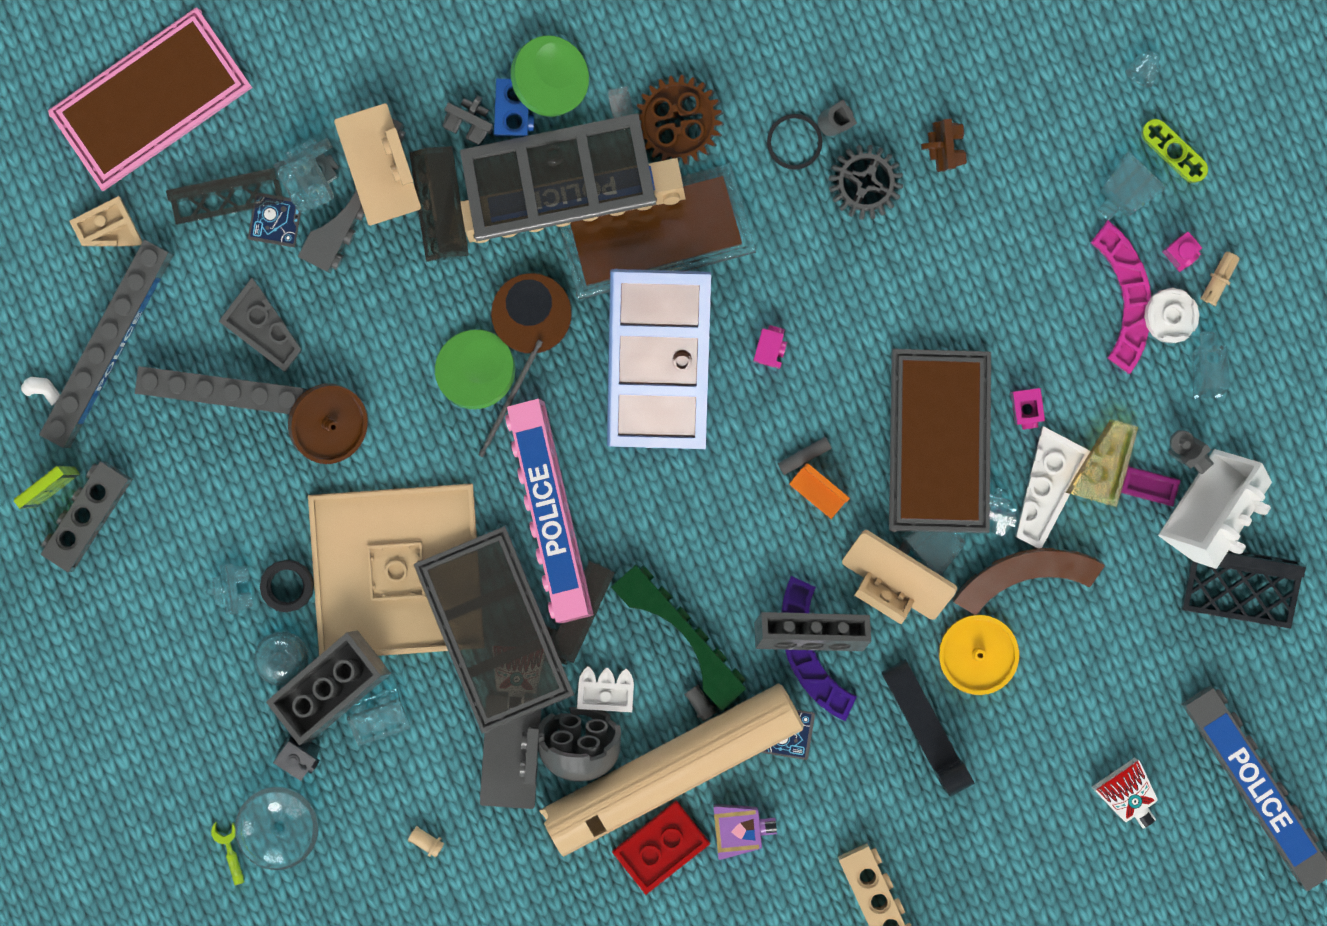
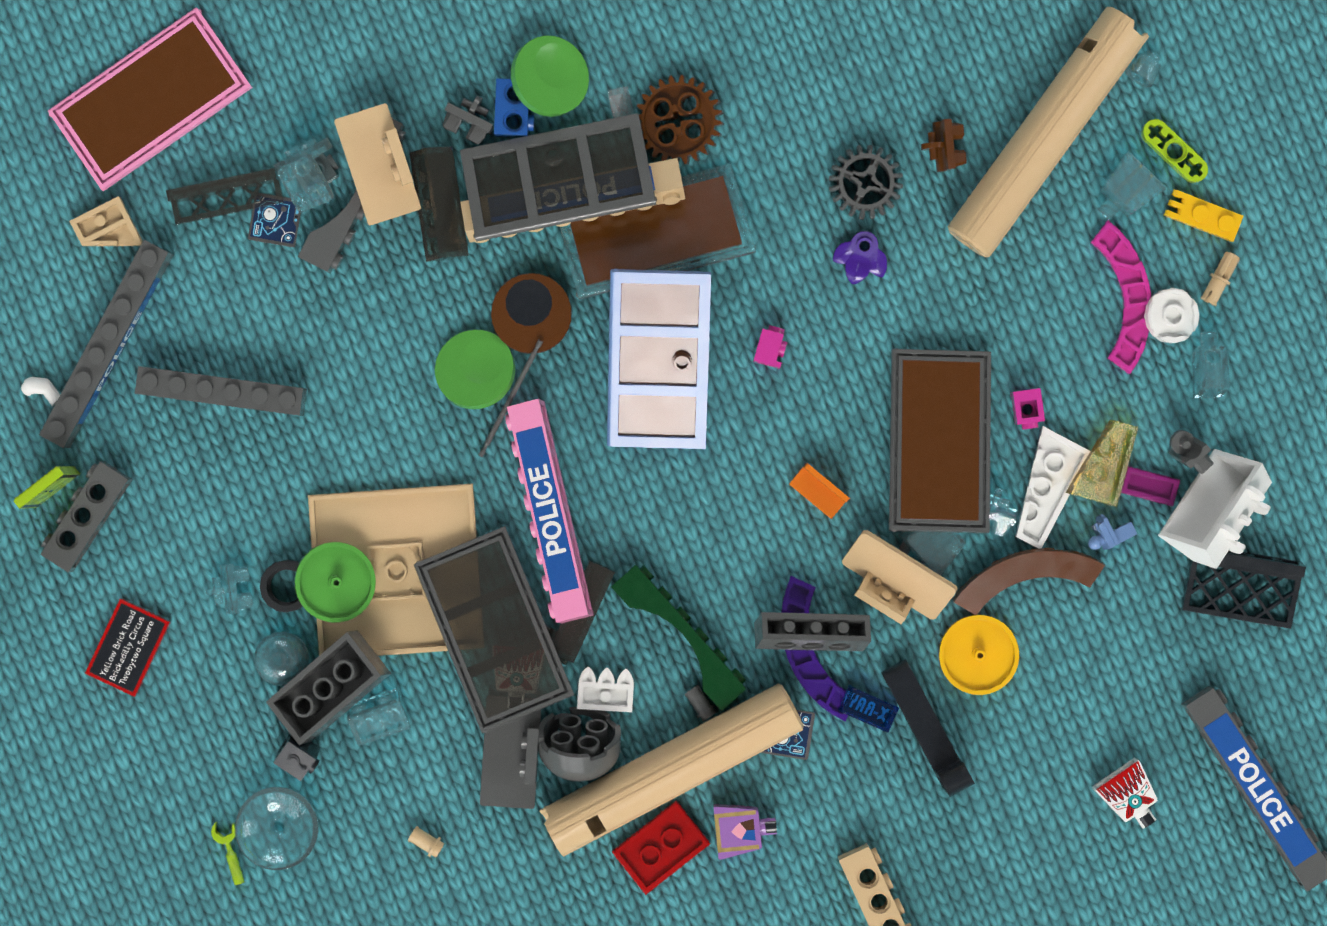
(128, 647): none -> black tile
(261, 327): dark grey wing -> none
(327, 423): reddish brown piece -> none
(335, 582): none -> bright green piece
(791, 116): black piece -> none
(804, 455): dark grey piece -> none
(836, 119): dark grey plate -> none
(861, 261): none -> dark purple plate
(868, 709): none -> clear blue tile
(1047, 132): none -> tan piece
(1107, 536): none -> medium blue piece
(1183, 251): dark pink brick -> none
(1204, 216): none -> yellow hinge

